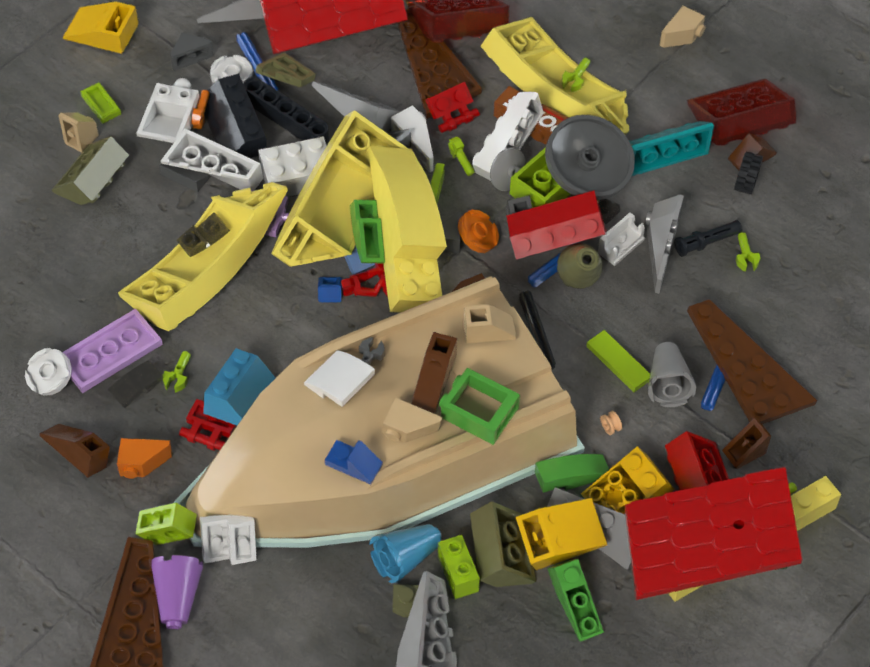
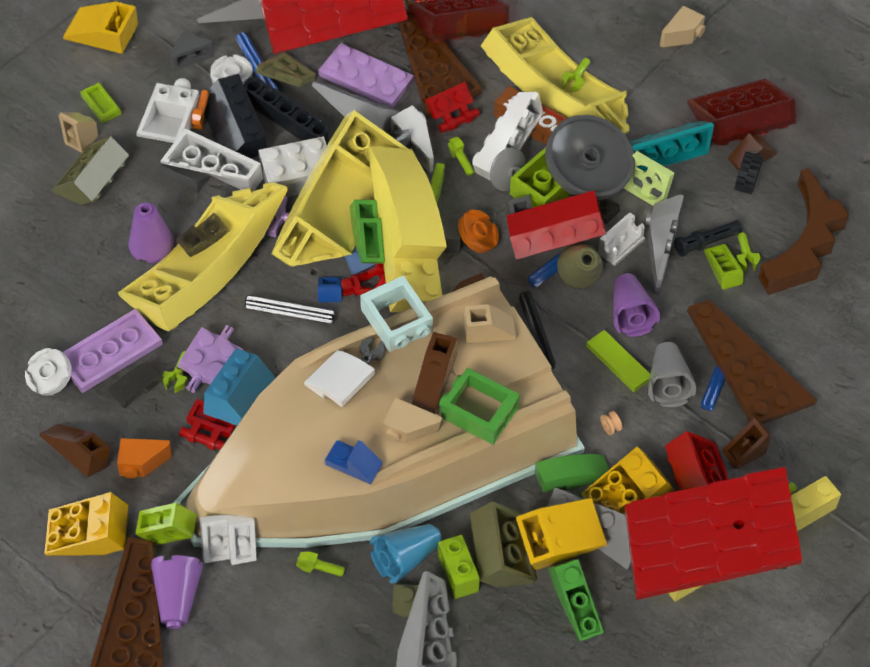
(87, 527): none -> yellow slope
(149, 234): none -> medium lavender cone
(206, 356): none -> lavender plate
(290, 309): none -> axle
(308, 561): none -> lime bar
(366, 75): none -> lavender plate
(387, 295): none -> light aqua window
(633, 307): none -> medium lavender cone
(653, 167): none -> yellowish green piece
(728, 273): none -> lime slope
(802, 260): none -> reddish brown arch

